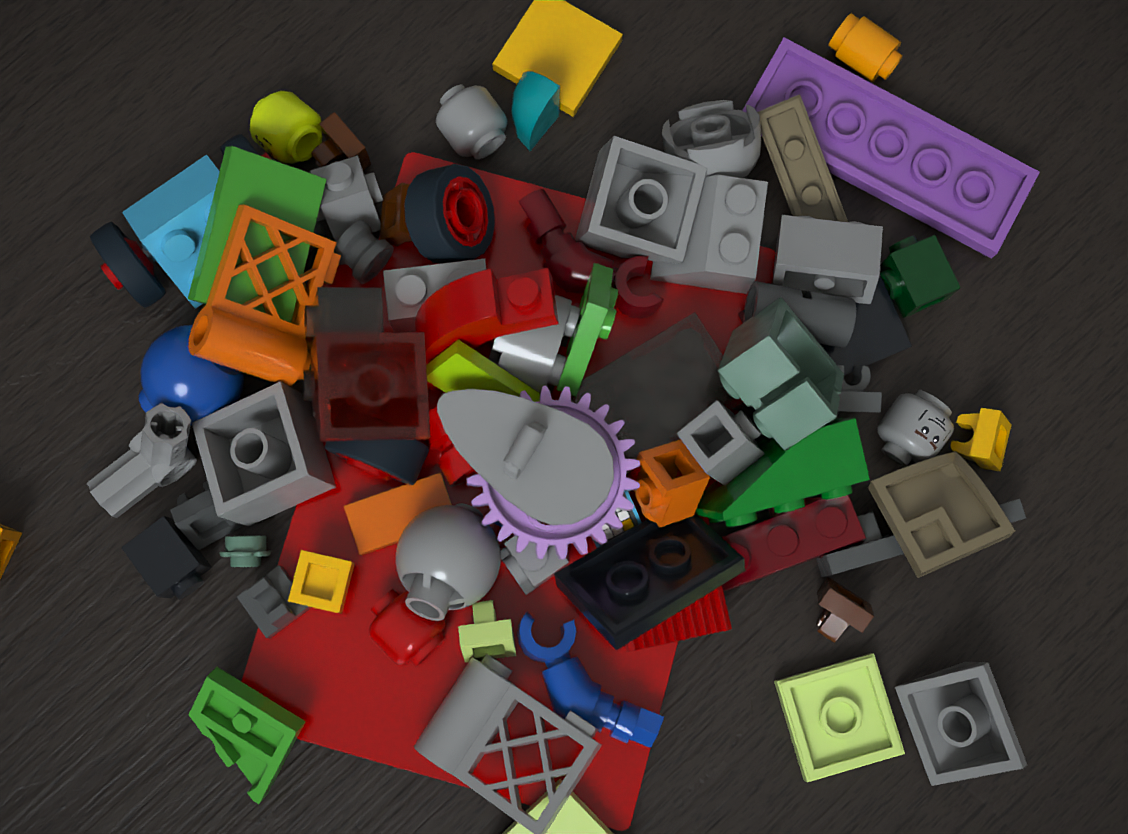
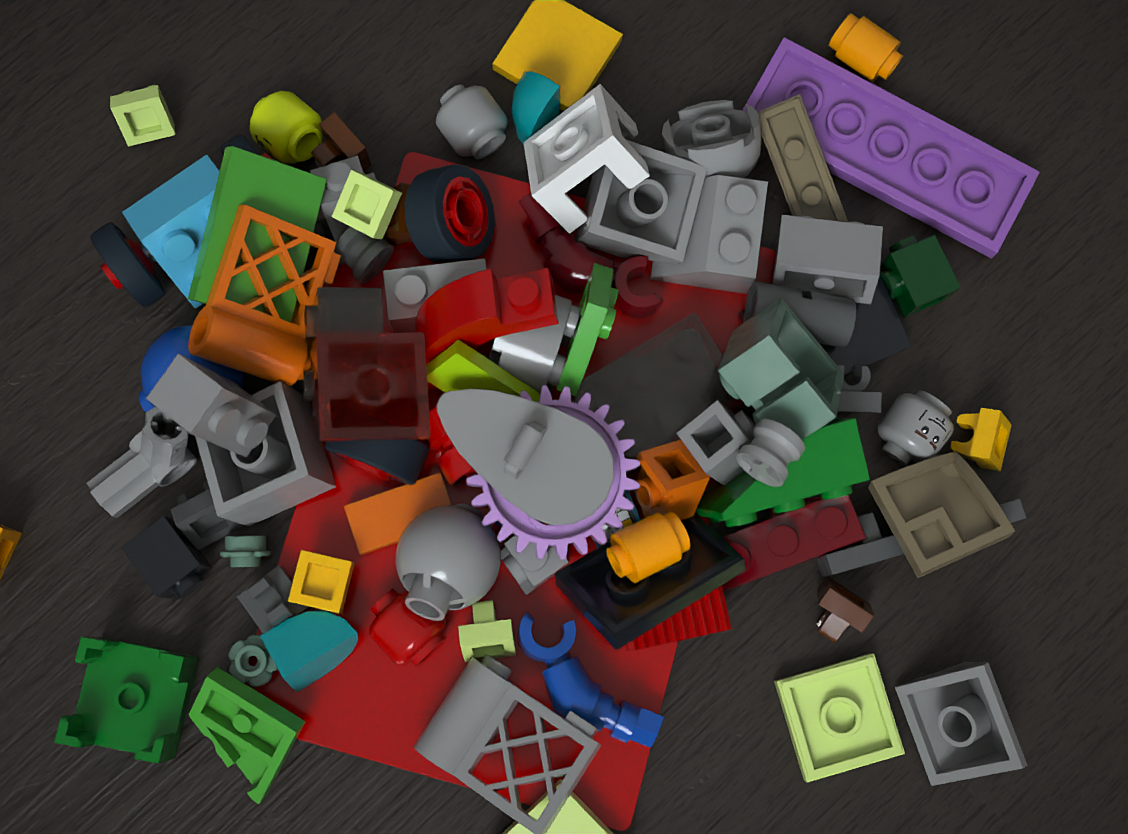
(130, 699): none -> green panel
(142, 115): none -> yellowish green tile
(211, 406): none -> light grey brick
(240, 667): none -> sand green plate
(309, 646): none -> teal brick
(366, 204): none -> yellowish green tile
(577, 146): none -> white panel
(648, 546): none -> light orange brick
(770, 452): none -> light grey wheel

